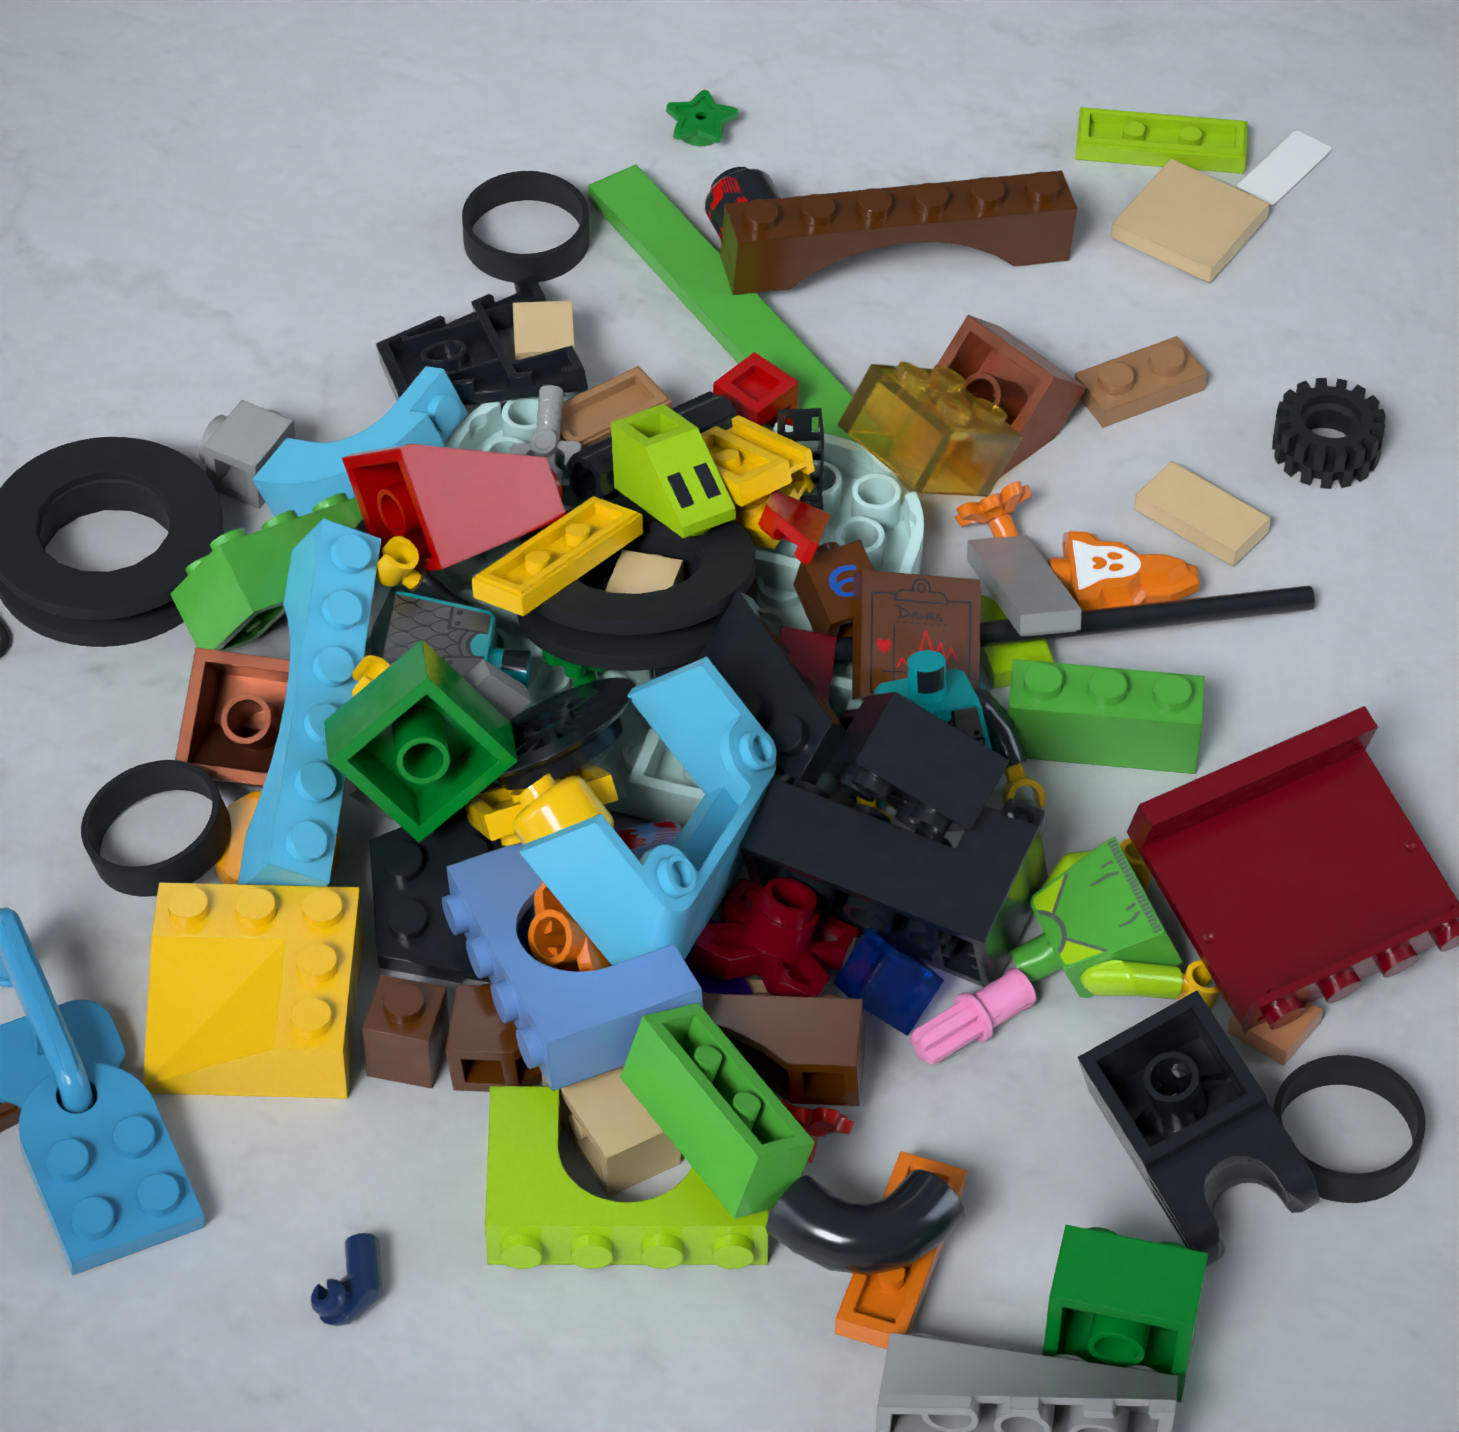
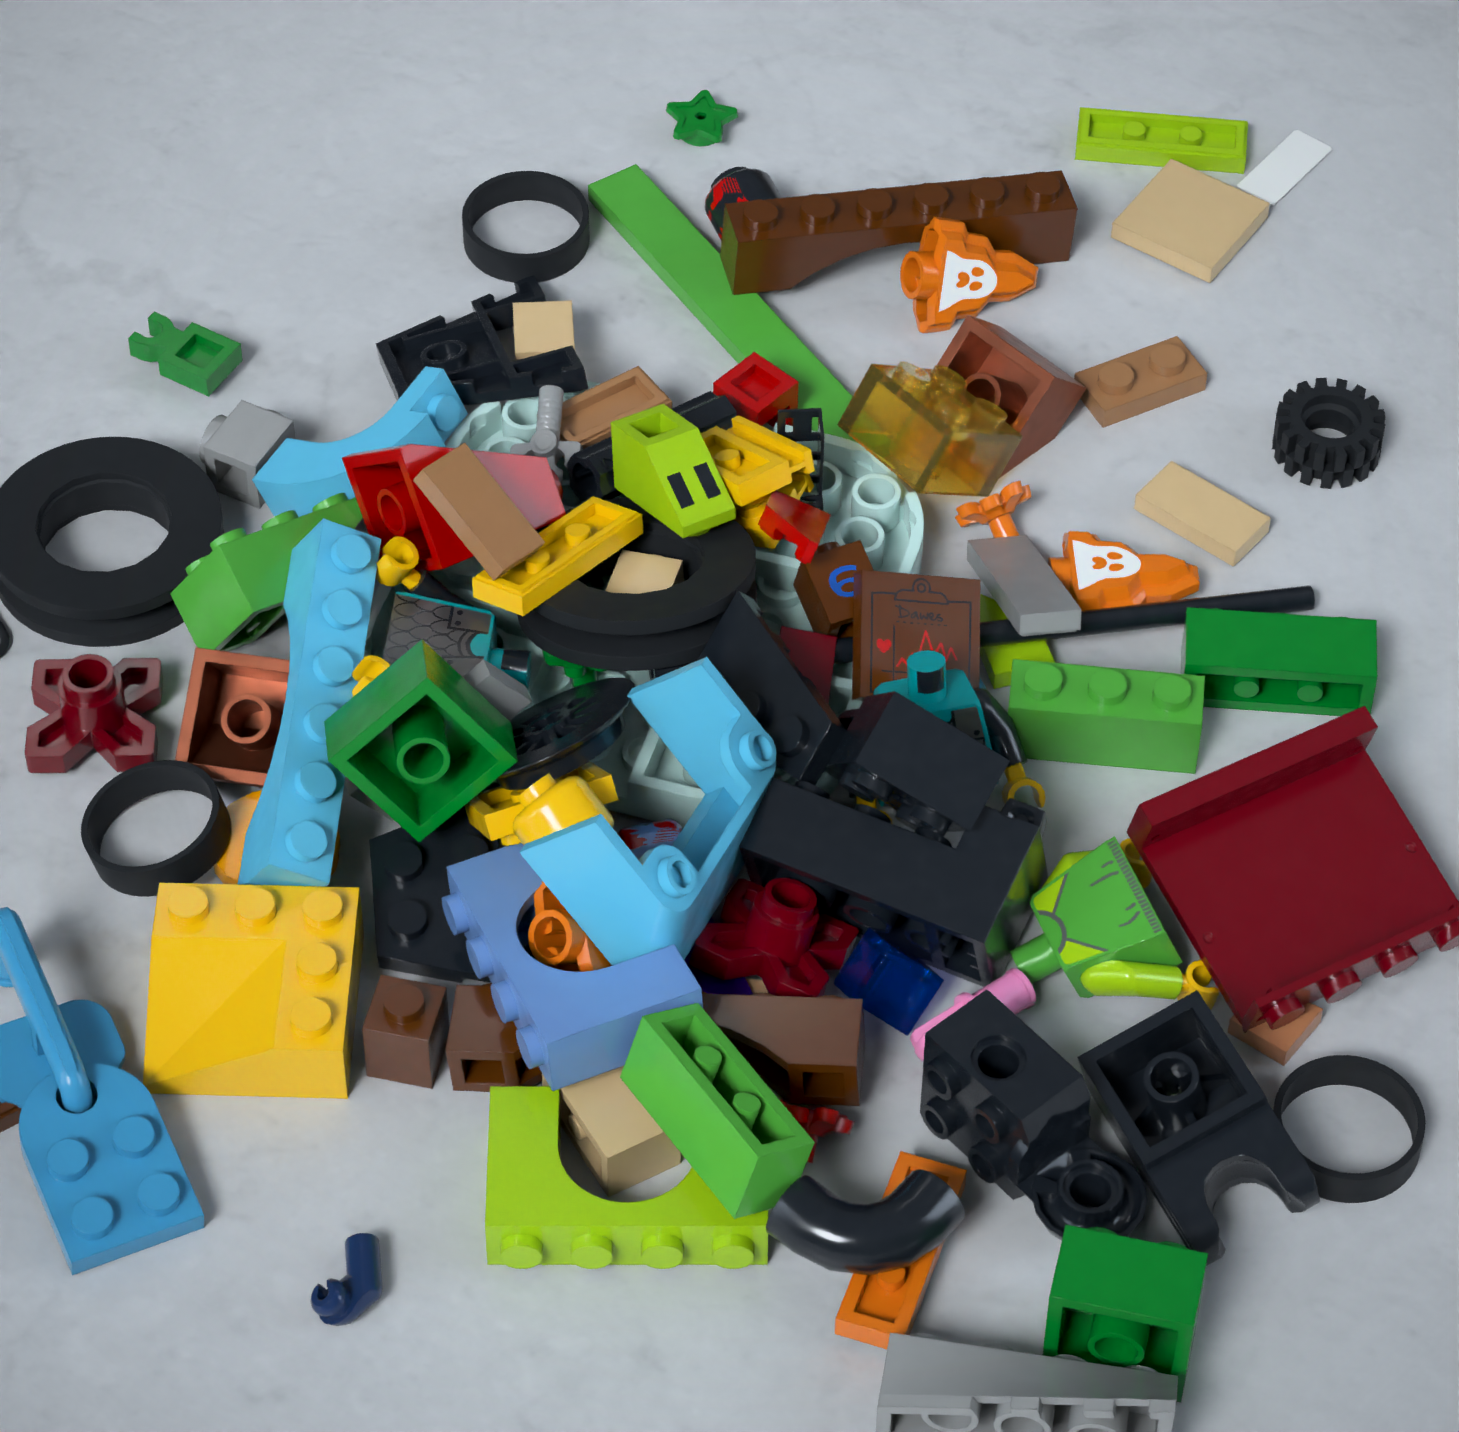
(93, 708): none -> dark red plant
(189, 357): none -> green plate
(479, 511): none -> medium nougat tile
(959, 275): none -> orange rock
(1024, 1120): none -> black brick
(1281, 661): none -> green brick

